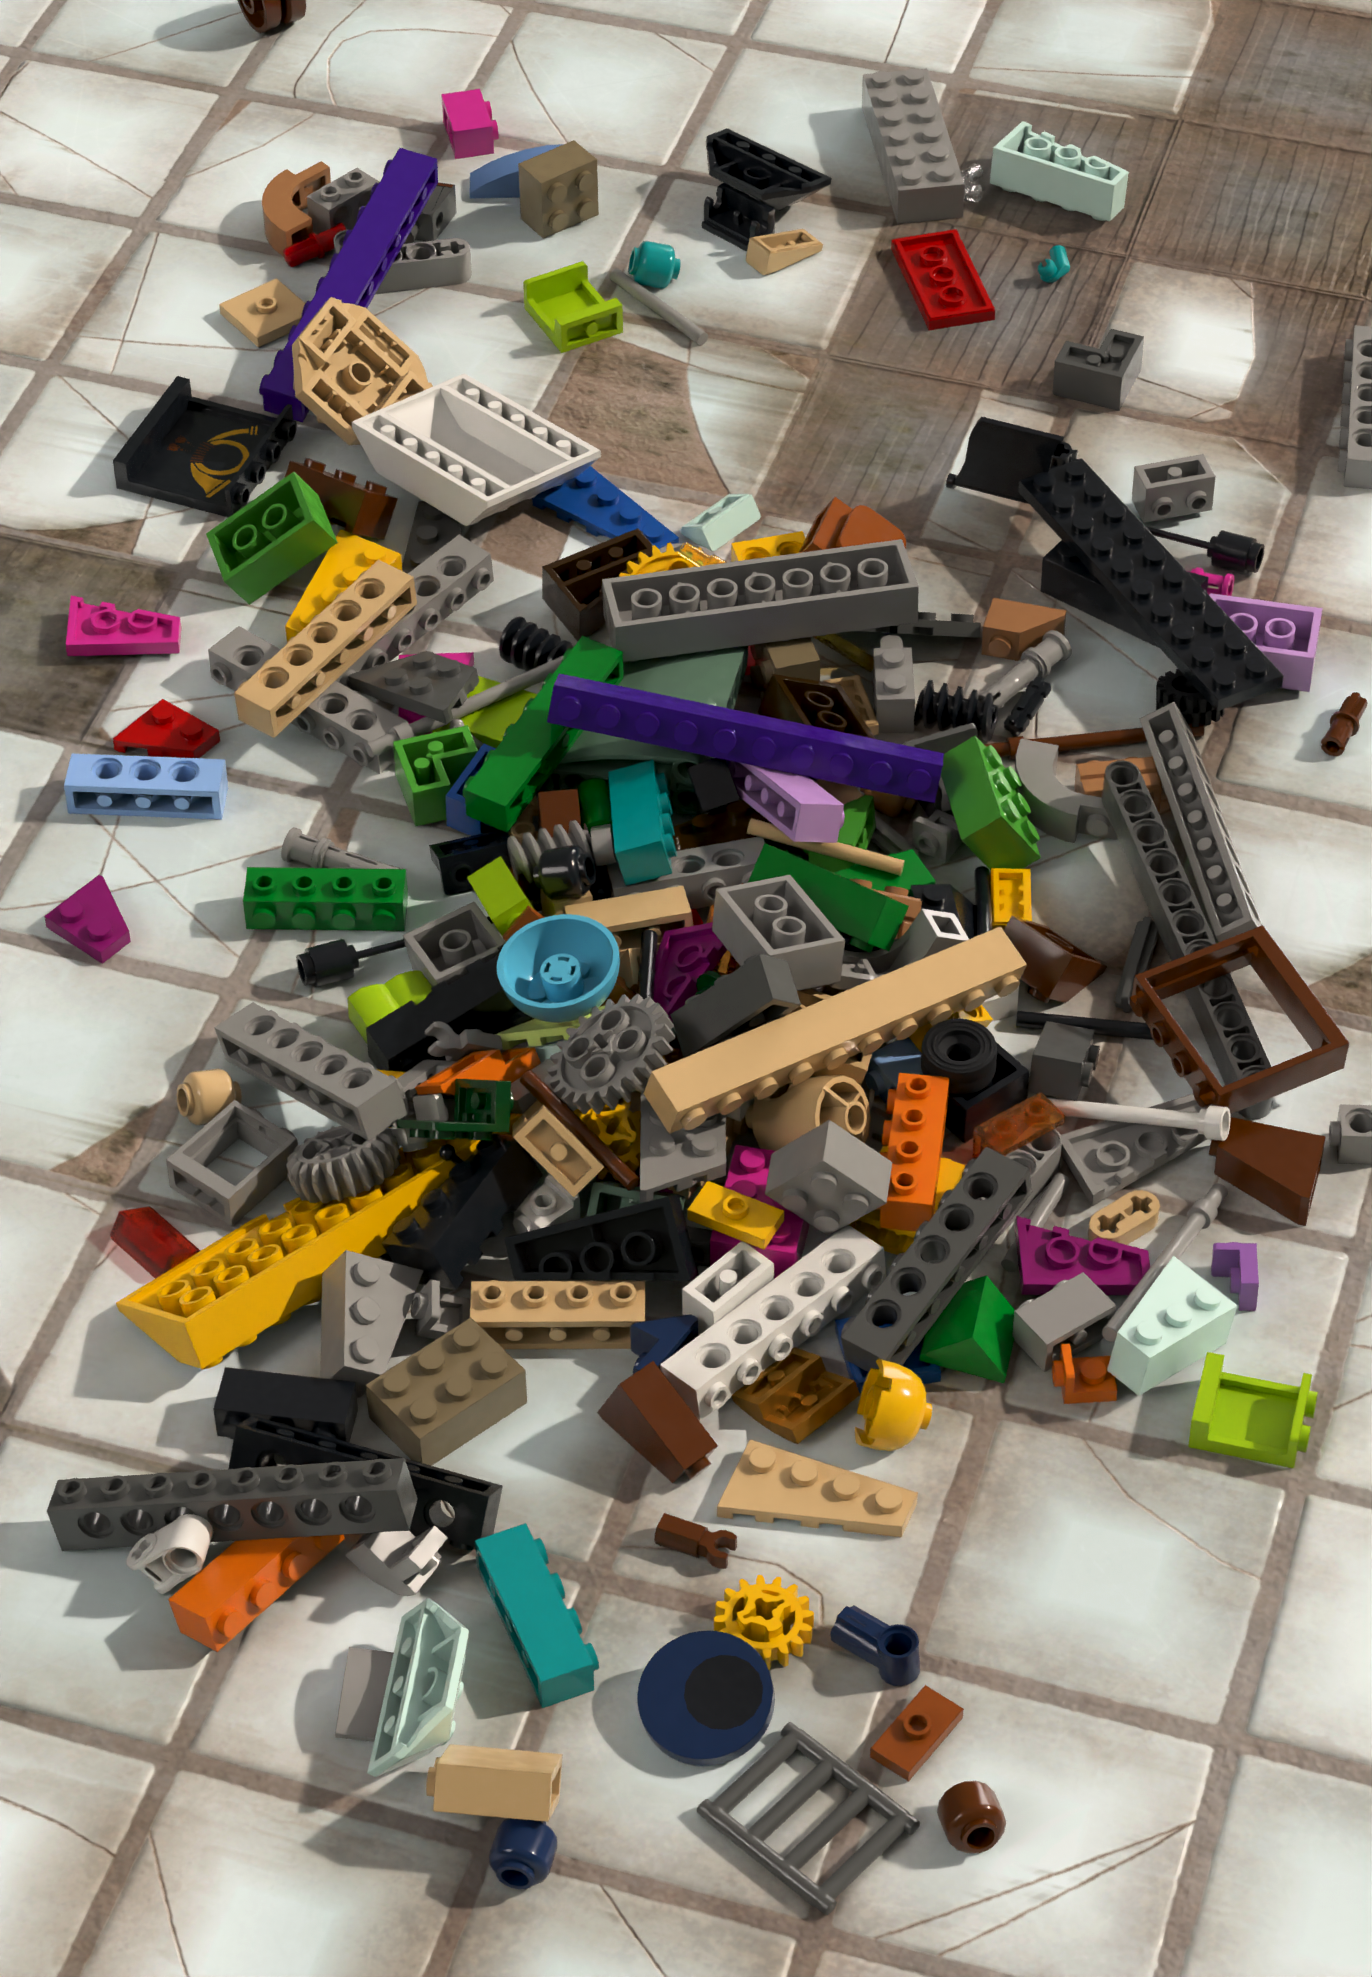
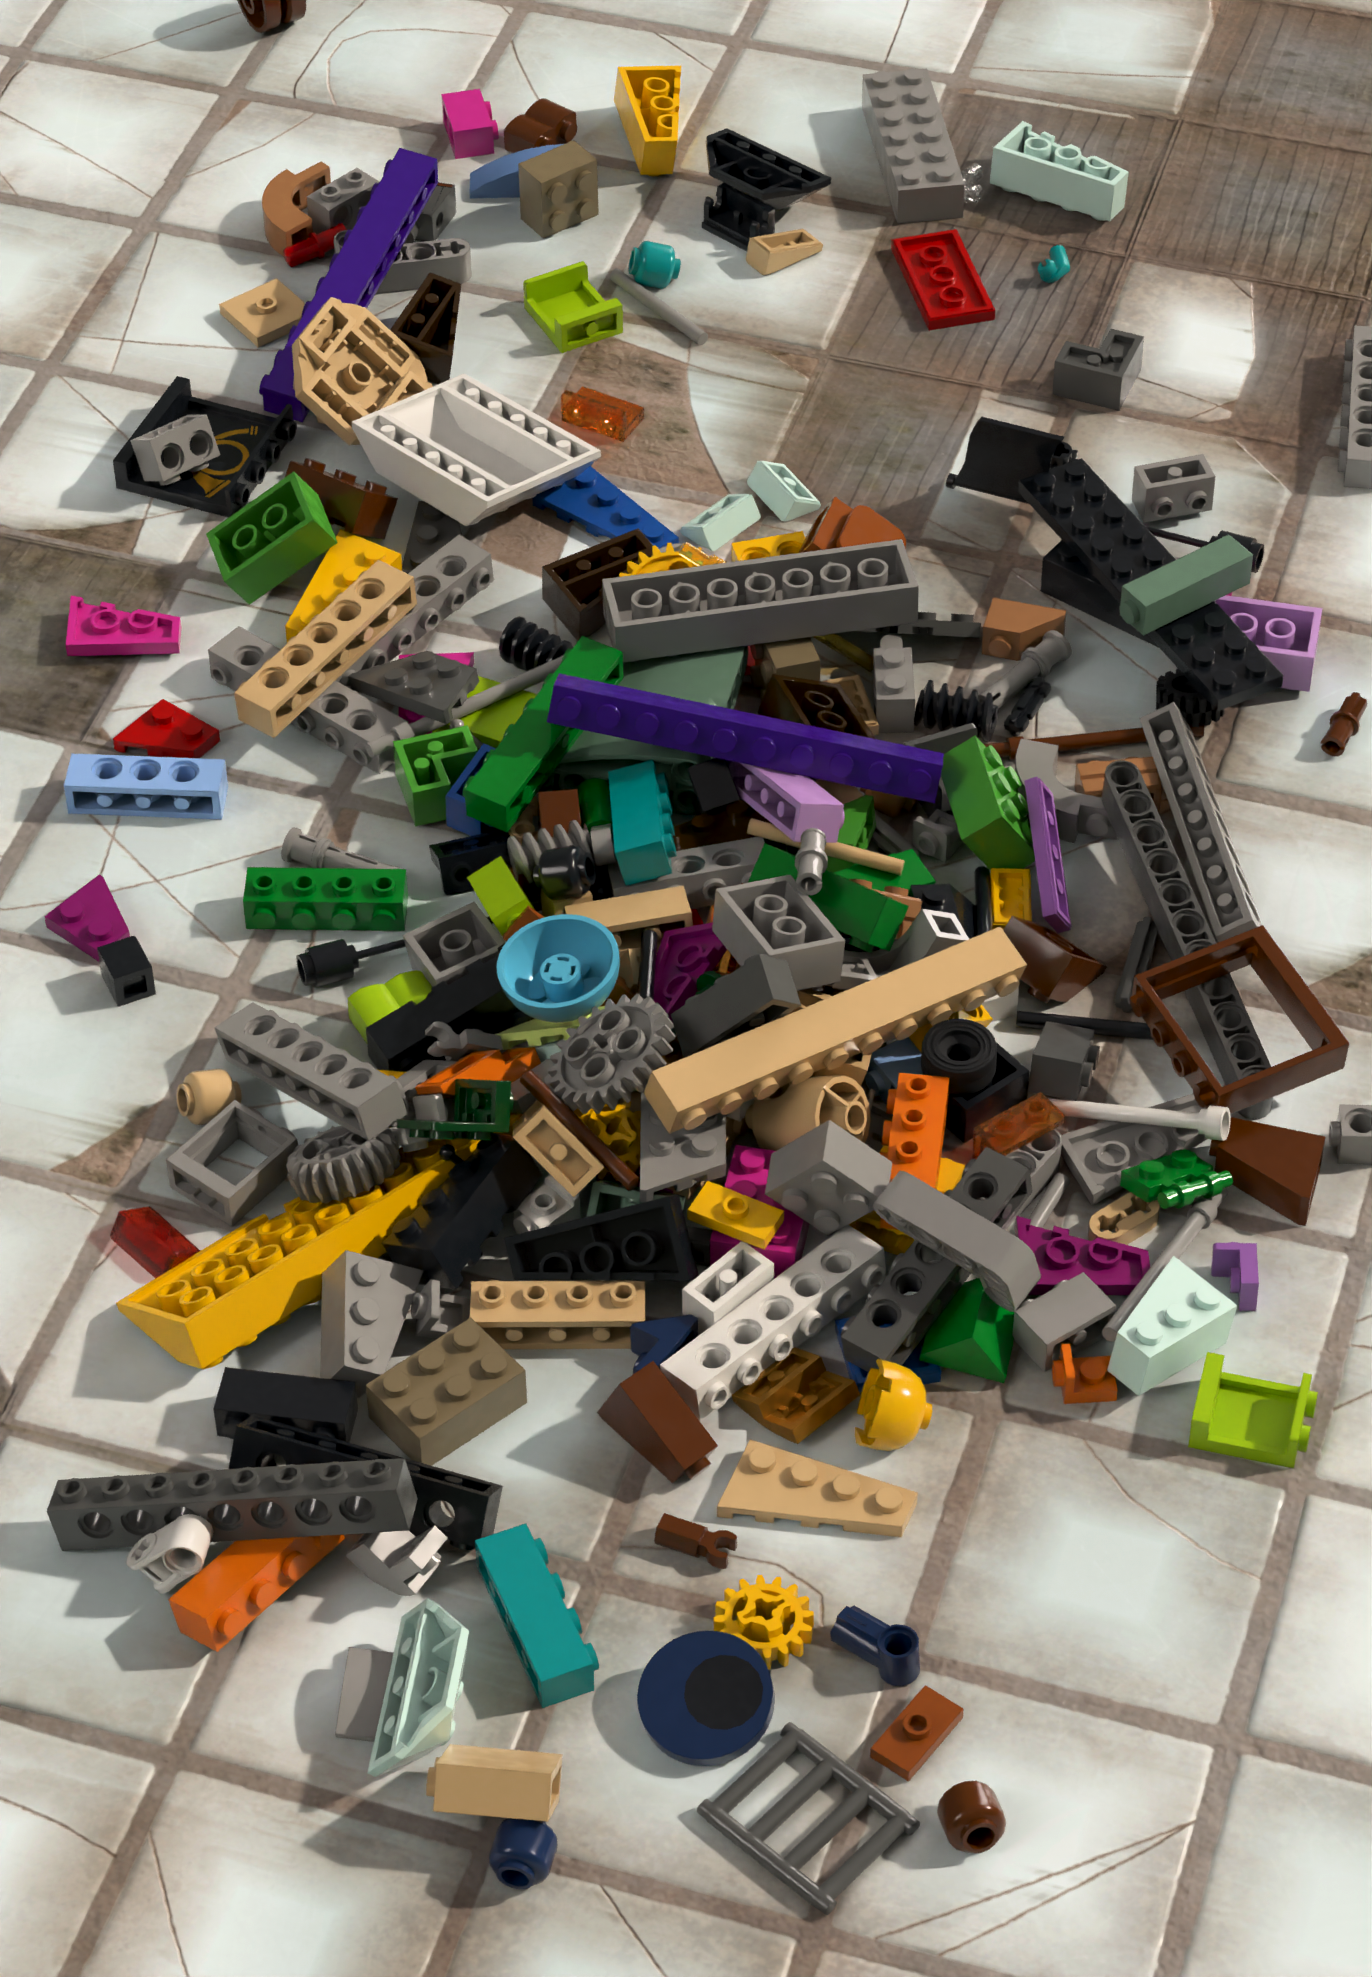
(126, 970): none -> black panel
(174, 442): none -> light grey brick
(430, 325): none -> dark brown wedge
(540, 126): none -> reddish brown brick
(601, 413): none -> clear orange bracket
(649, 114): none -> yellow wedge
(781, 491): none -> light aqua slope
(811, 861): none -> light grey pin
(962, 1236): none -> light grey beam
(1048, 855): none -> medium lavender tile
(1175, 1179): none -> green plate
(1185, 584): none -> sand green brick

